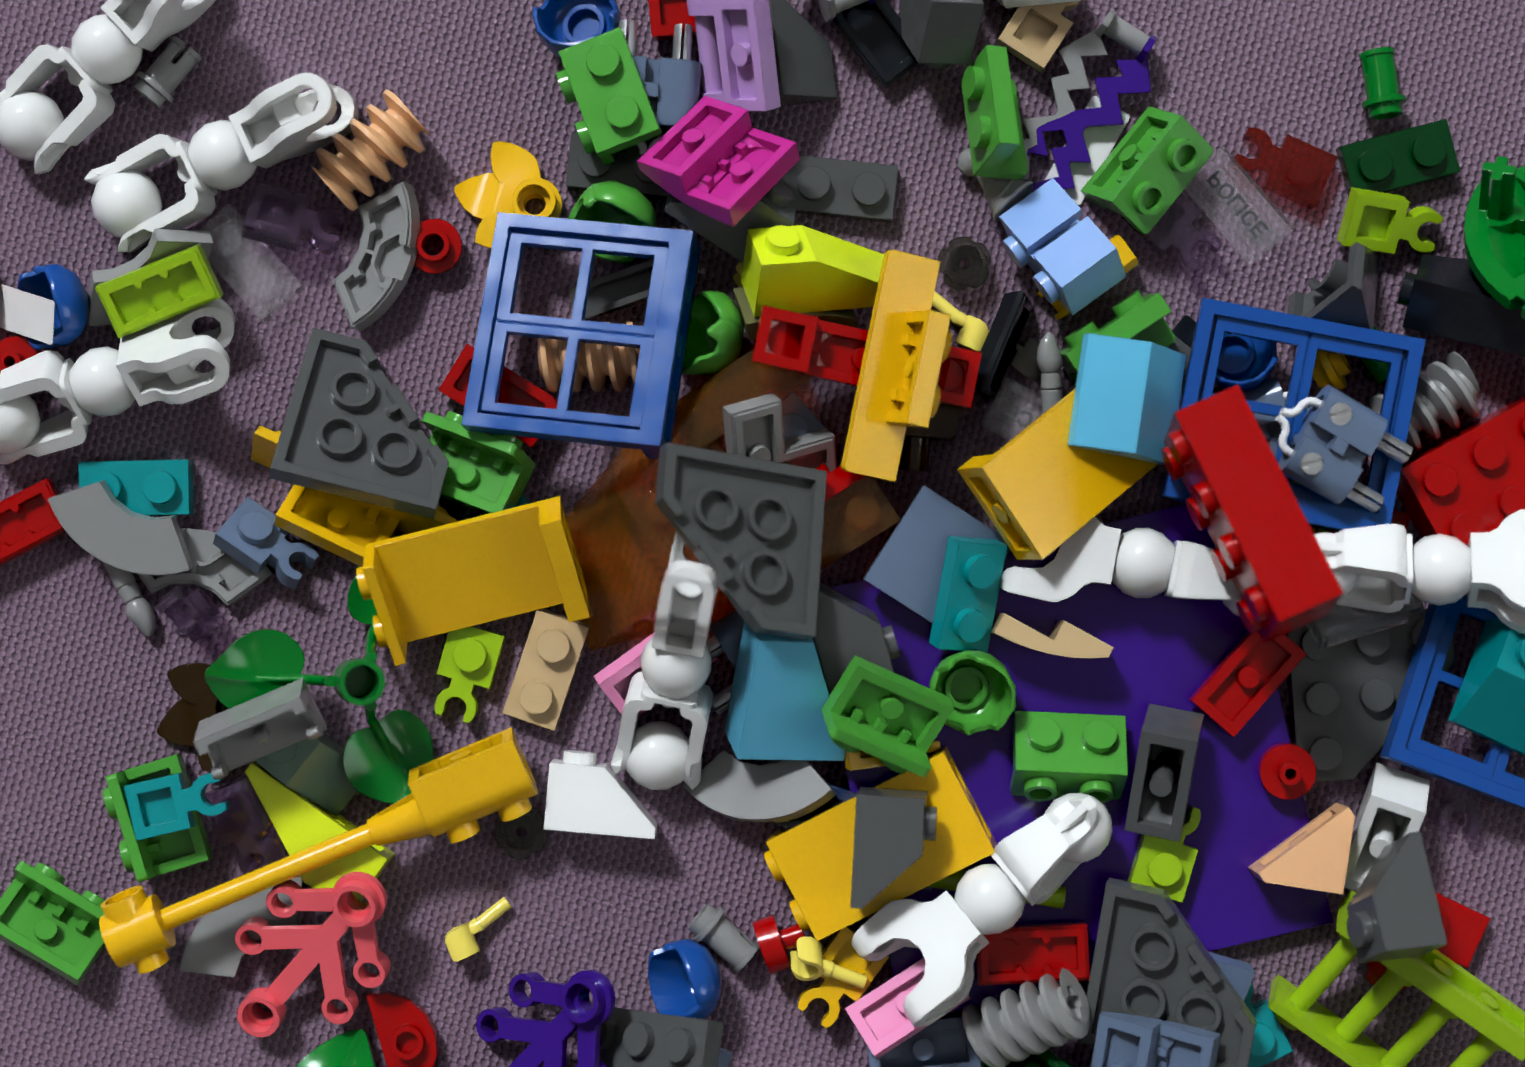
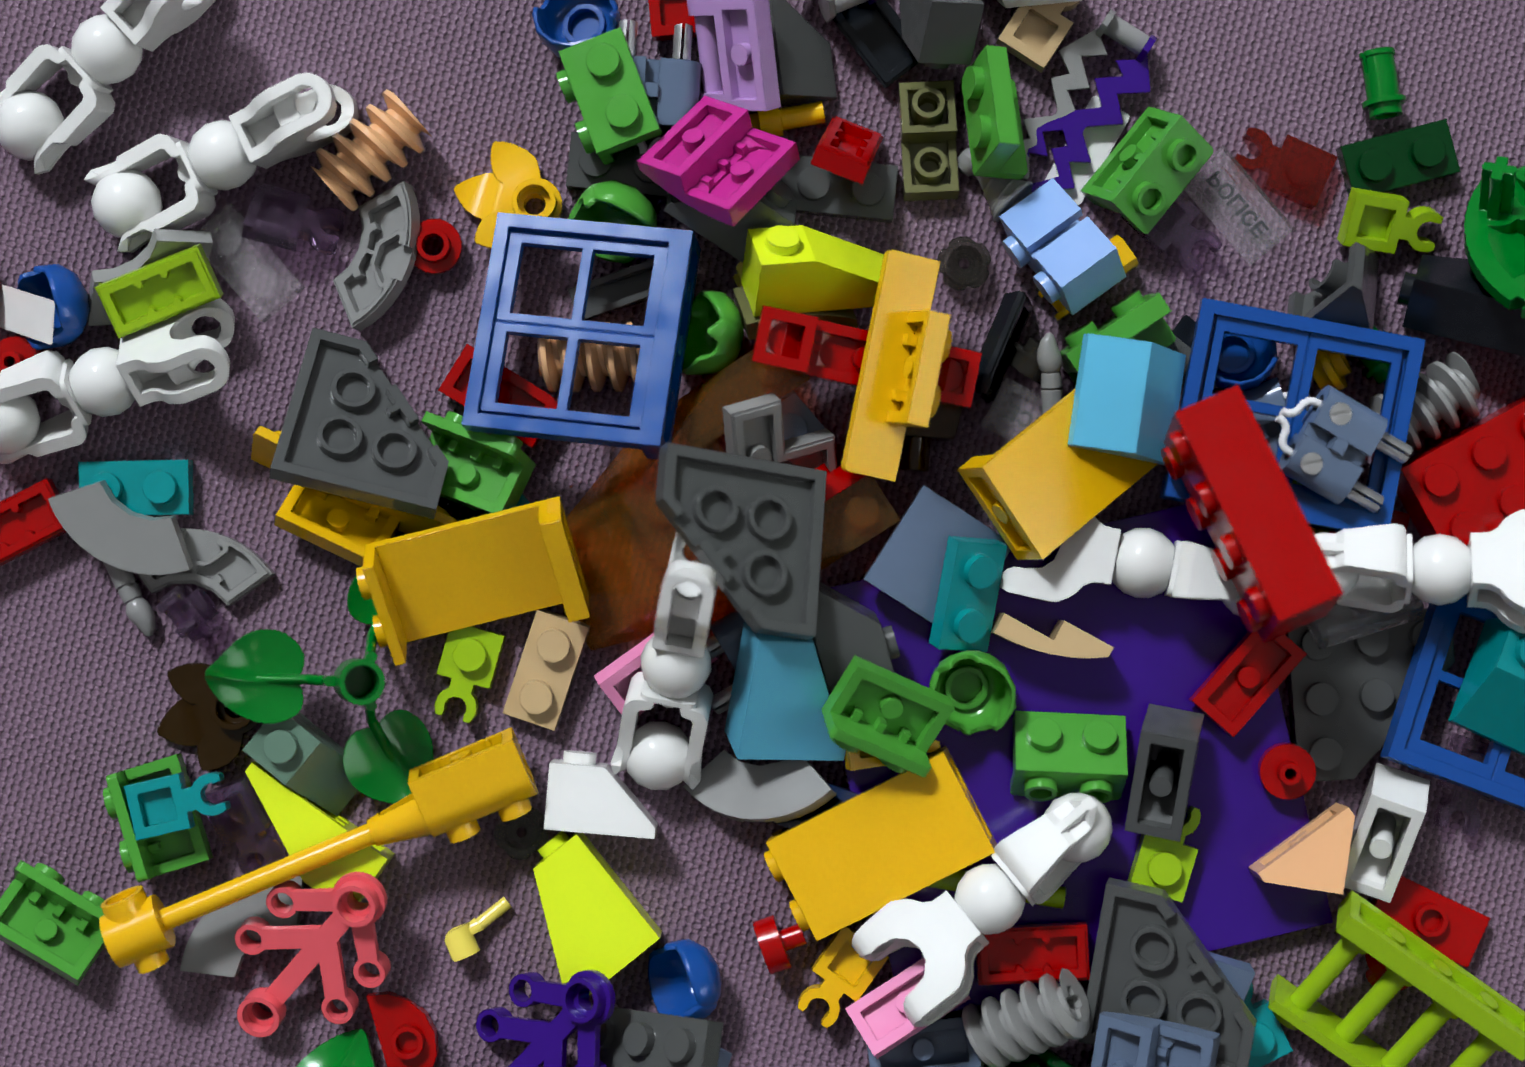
(165, 75): light grey pin -> none
(256, 541): sand blue plate -> none
(259, 727): light grey hinge -> none
(589, 909): none -> neon yellow slope
(722, 937): light grey pin -> none
(788, 118): none -> yellow bar
(808, 964): light yellow hand -> none
(847, 149): none -> red plate
(887, 838): dark grey slope -> none
(928, 140): none -> olive slope
(972, 331): light yellow hand -> none
(1396, 906): dark grey slope -> none

